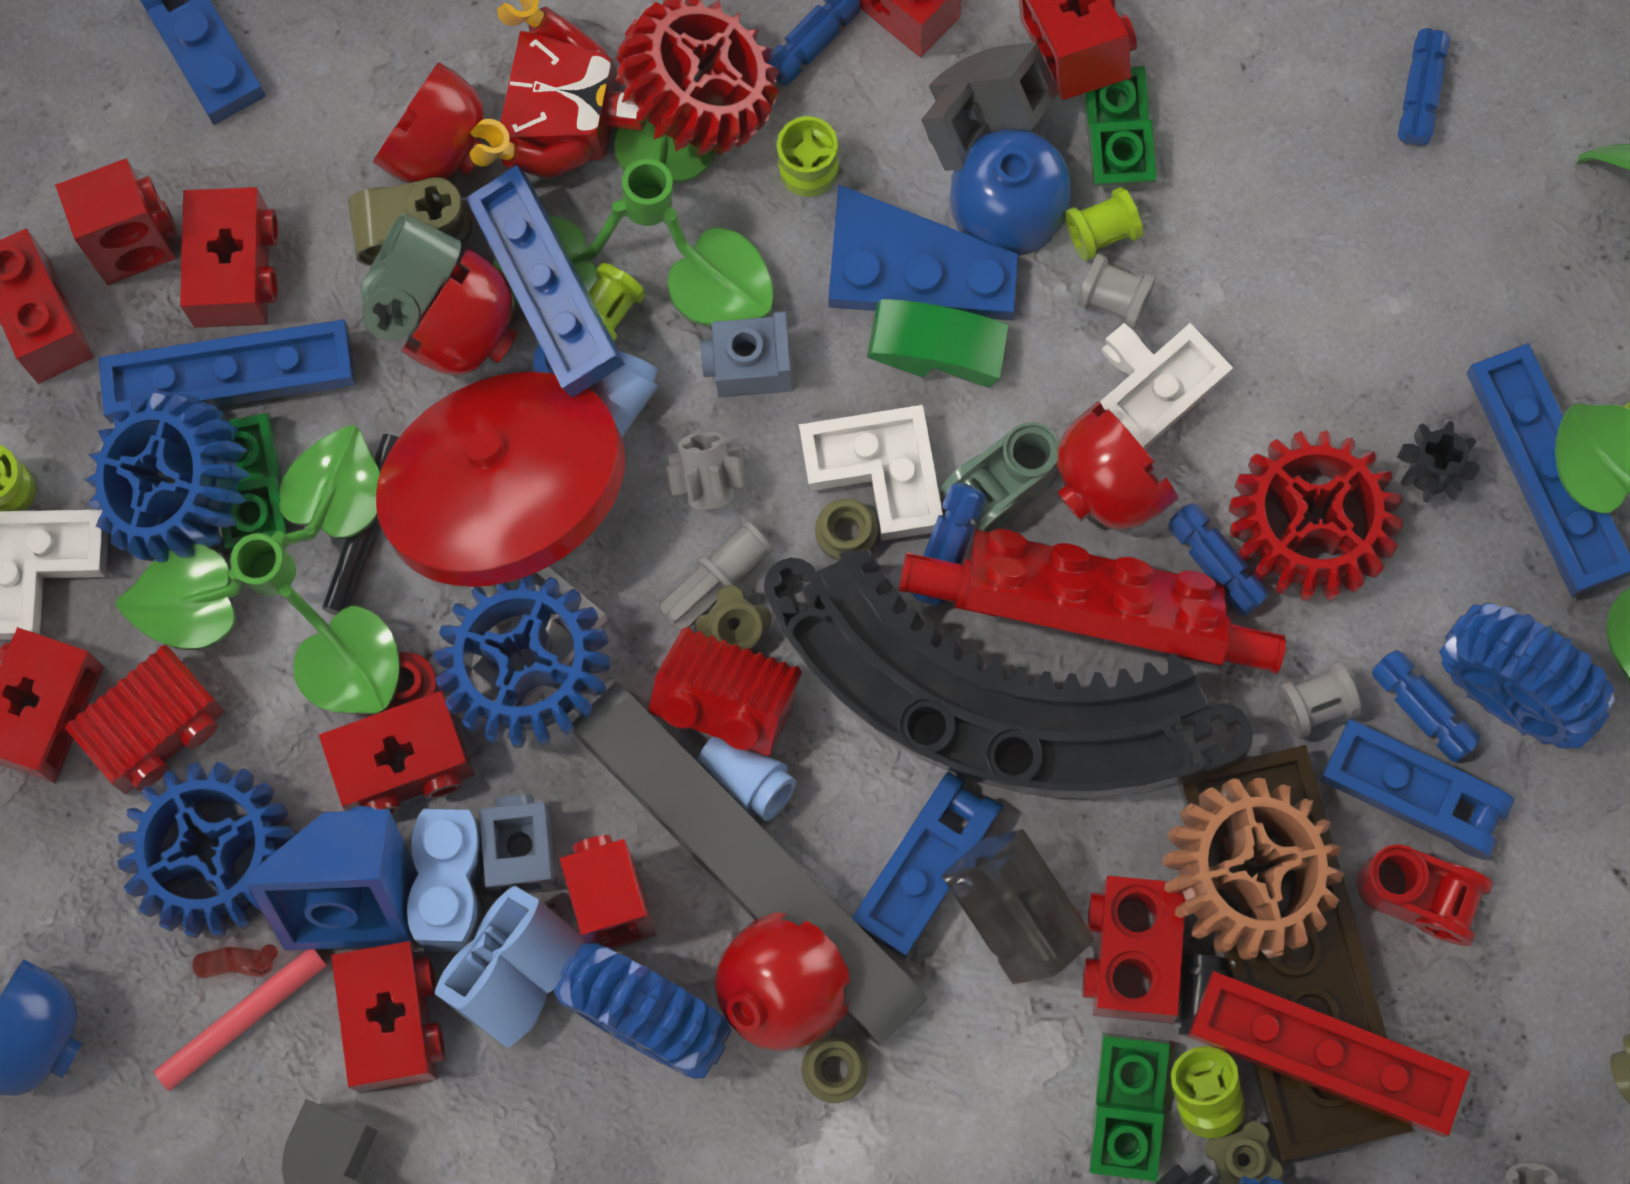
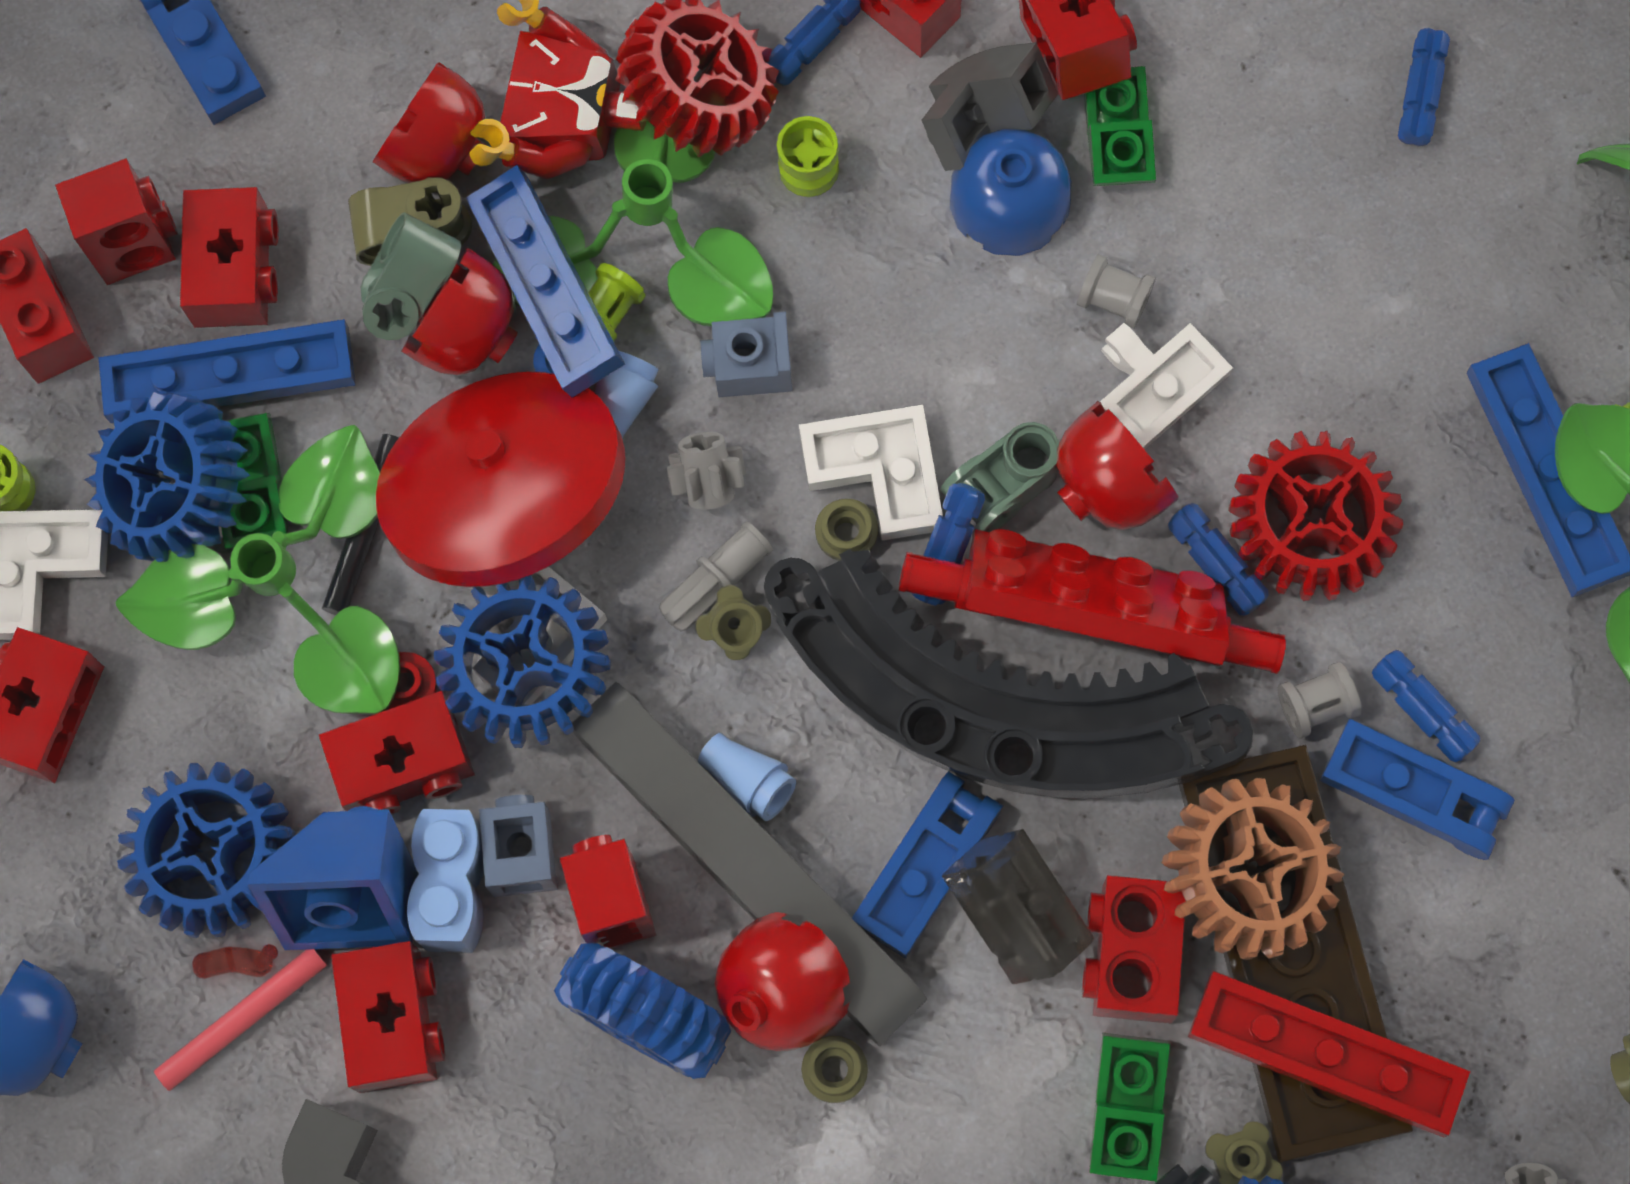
(146, 721): red brick -> none
(509, 966): light blue brick -> none
(725, 692): red brick -> none
(910, 258): blue wing -> none
(937, 337): green slope -> none
(1103, 224): lime bush -> none
(1196, 975): black pin -> none
(1208, 1092): lime wheel -> none
(1437, 894): red piece -> none
(1454, 453): black gear -> none
(1527, 675): blue gear -> none

